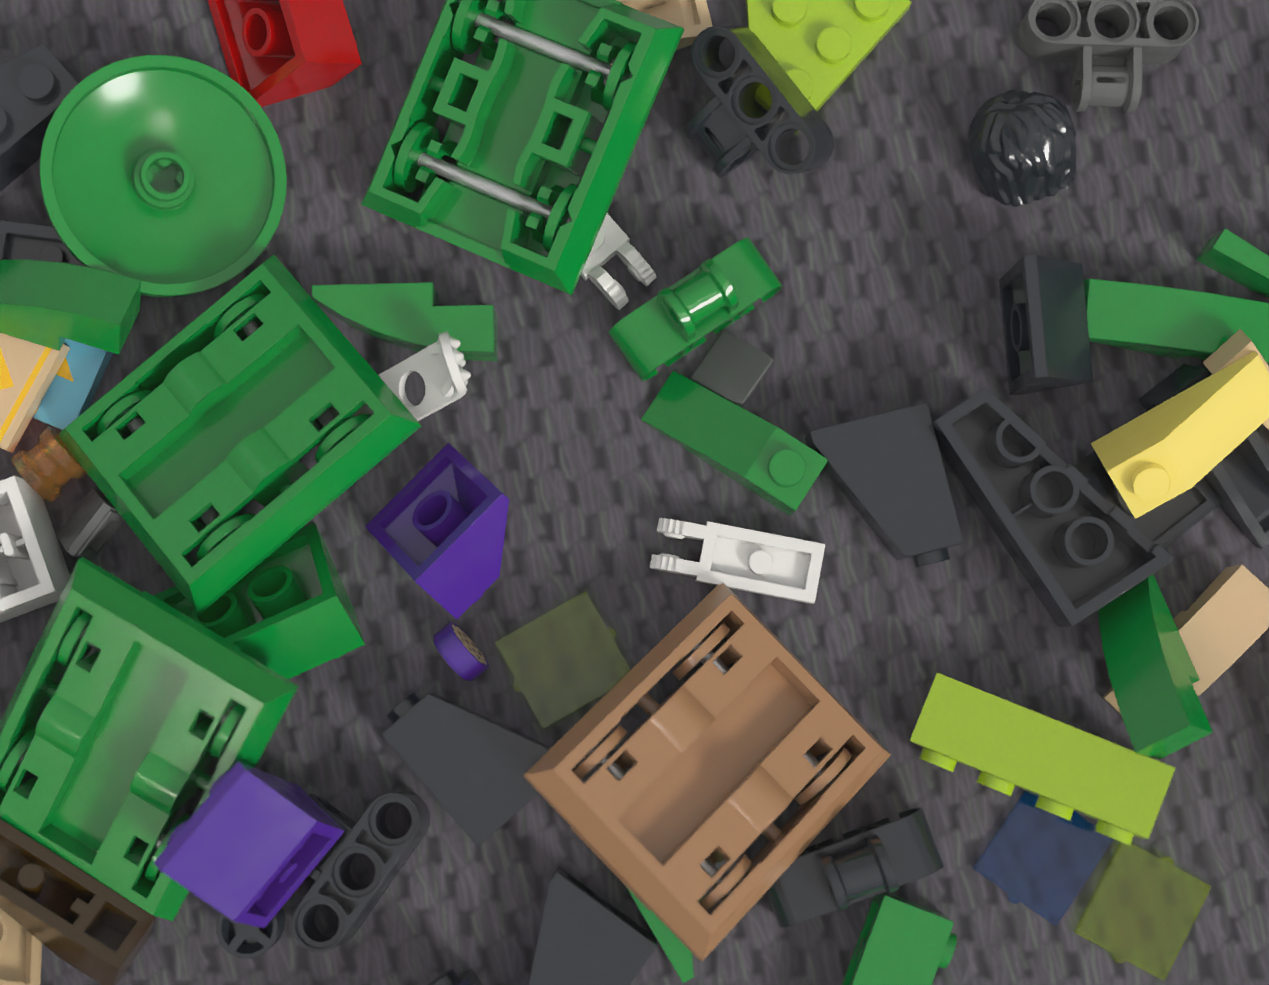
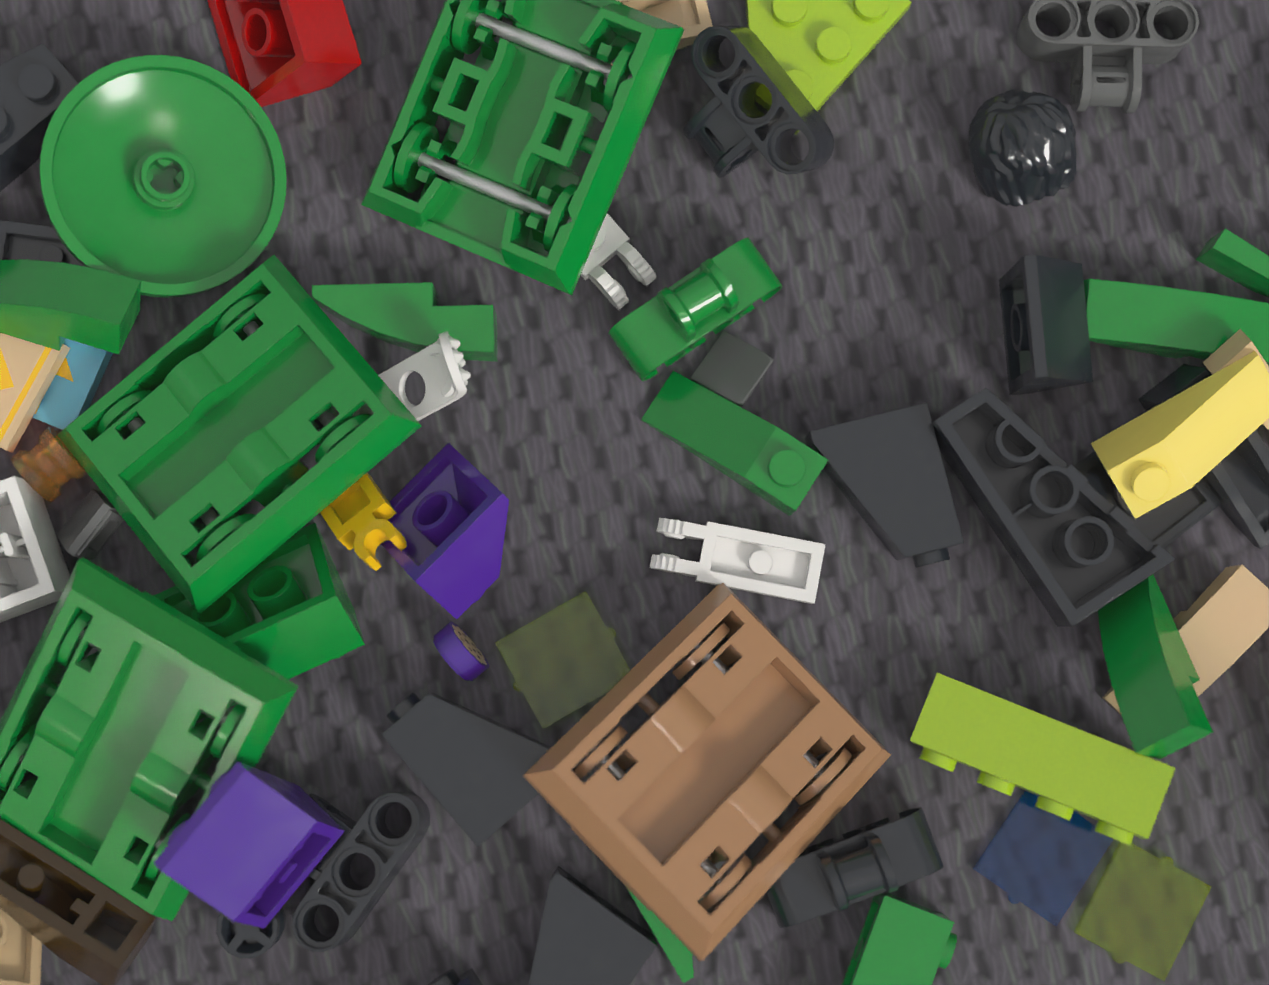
(361, 520): none -> yellow plate

